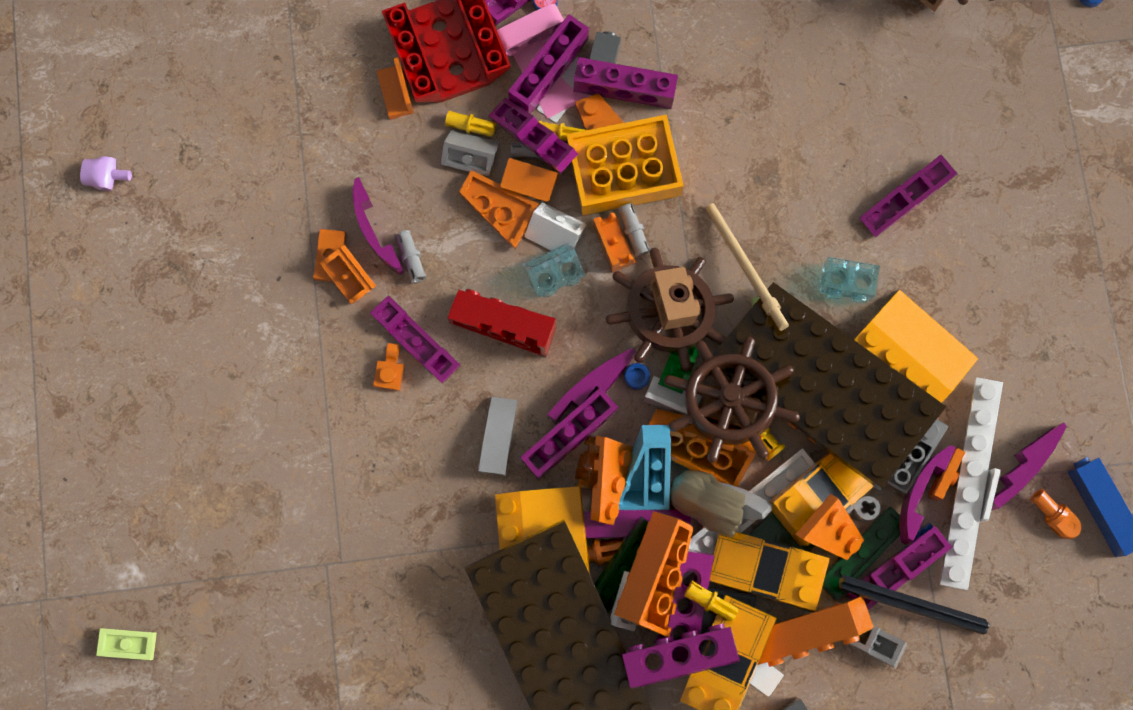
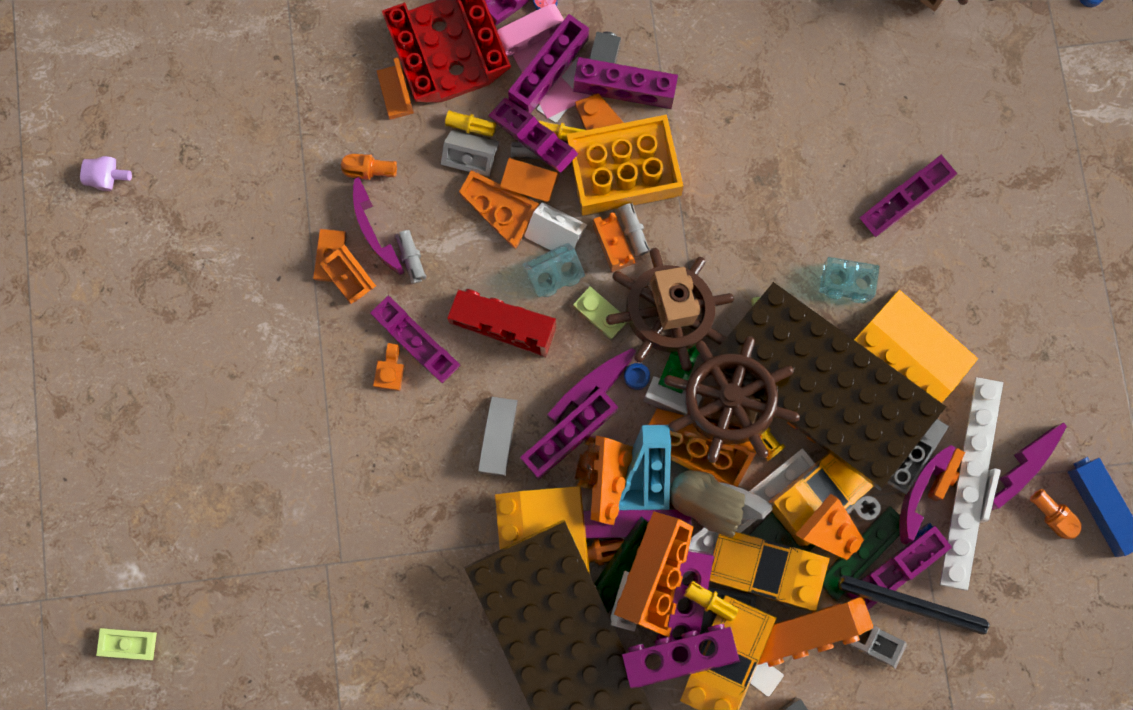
(366, 166): none -> orange arm
(596, 310): none -> yellowish green plate
(770, 303): tan bar -> none

